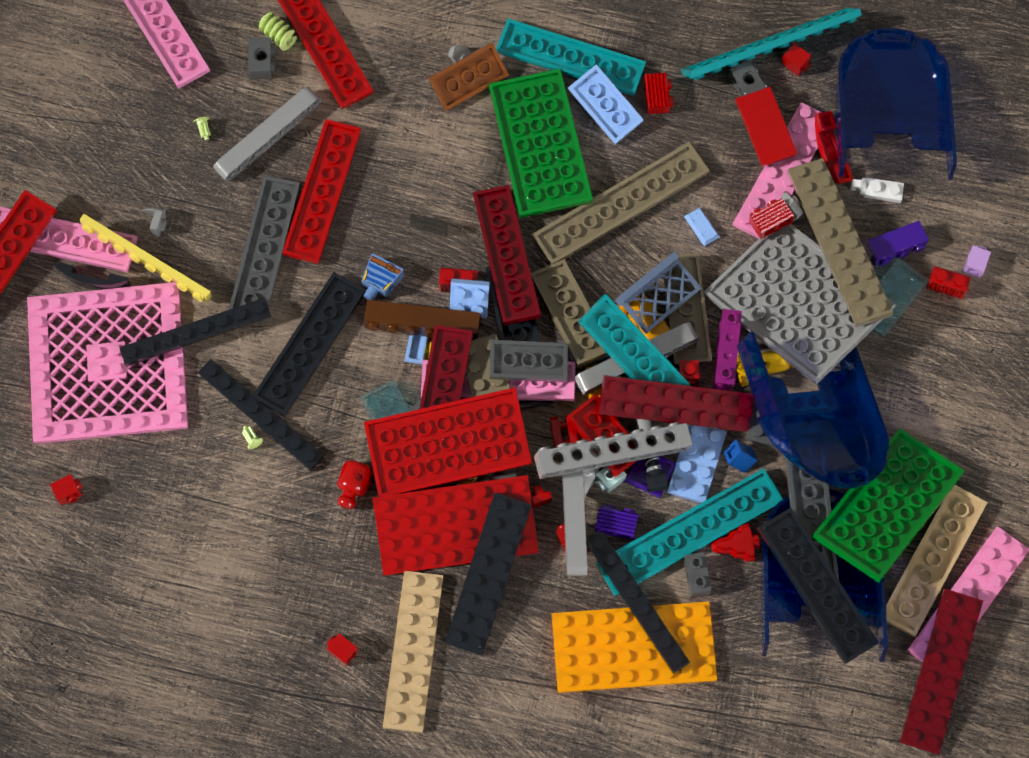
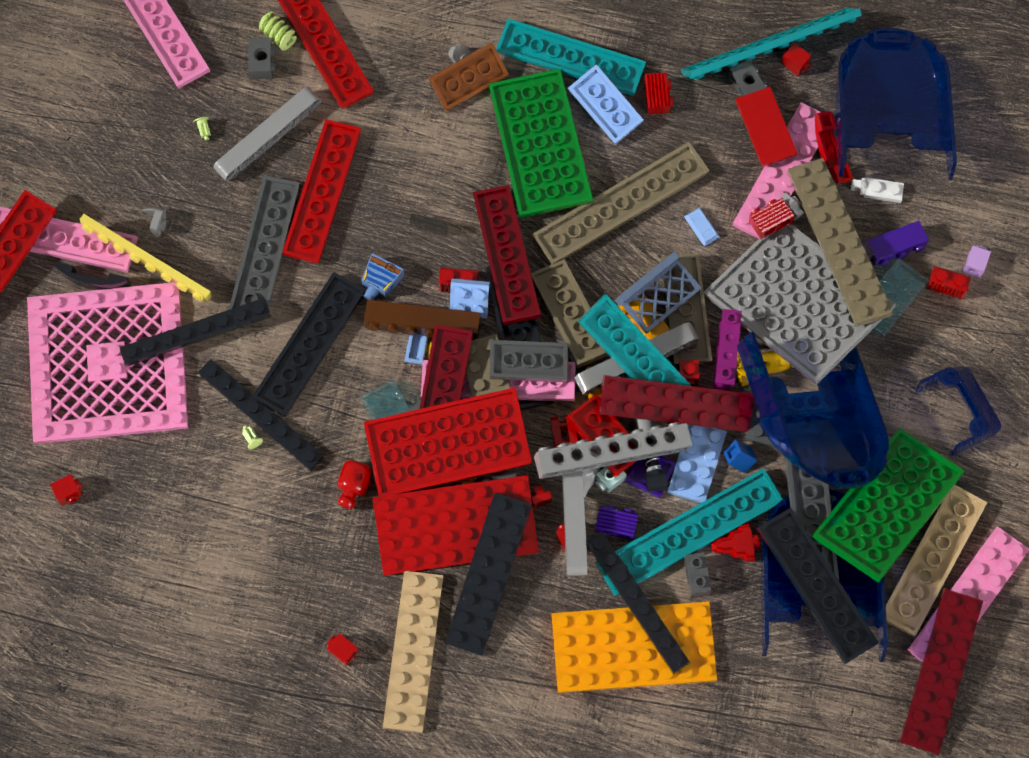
(985, 419): none -> clear blue windscreen

